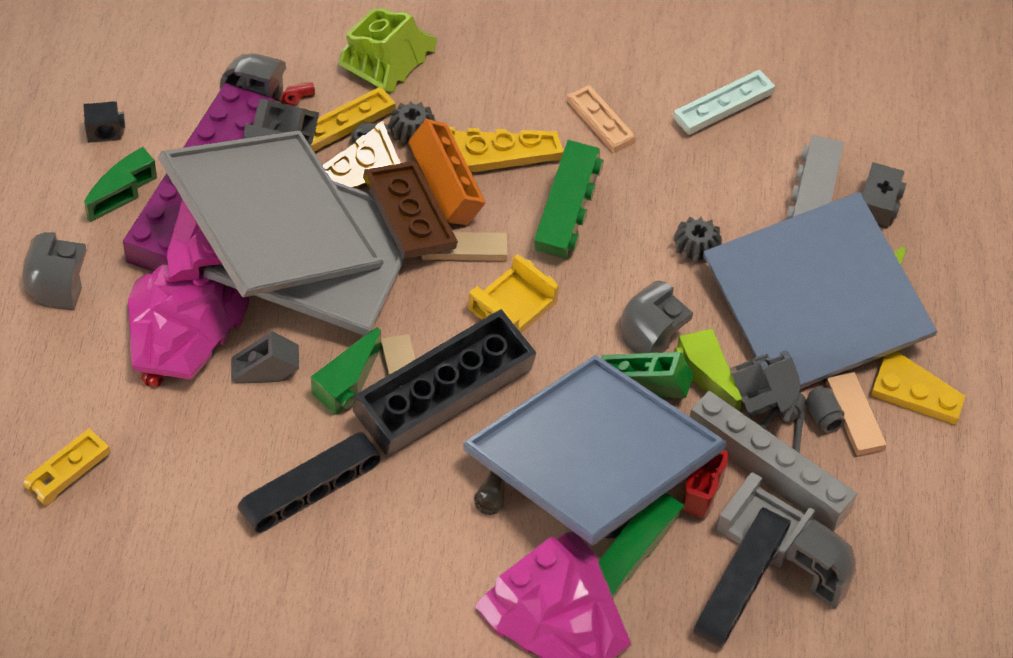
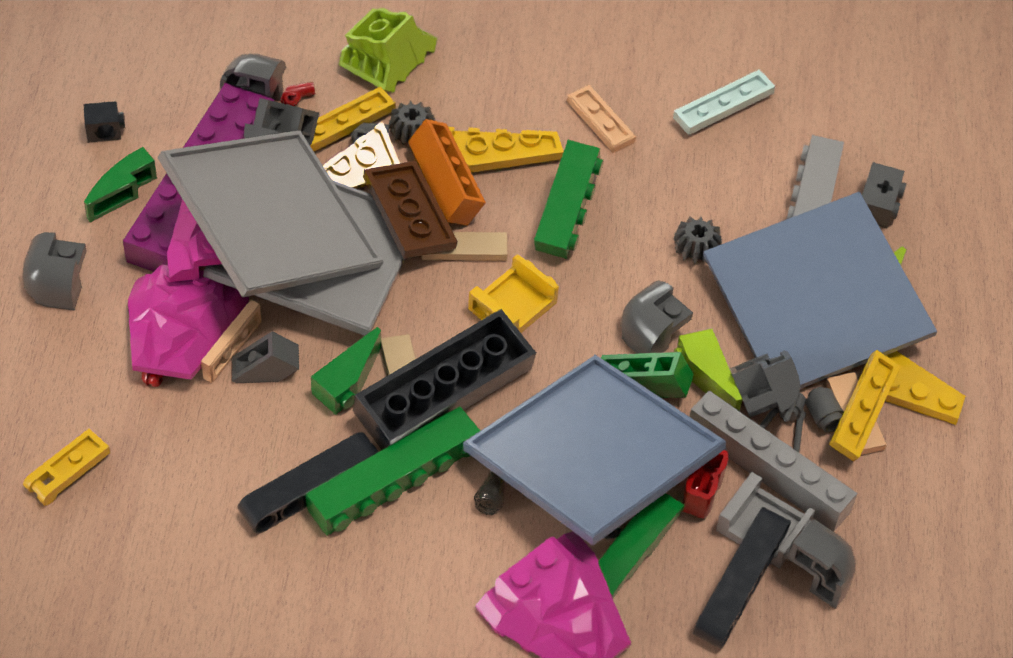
(231, 341): none -> light nougat tile
(391, 472): none -> green brick
(864, 405): none -> yellow plate

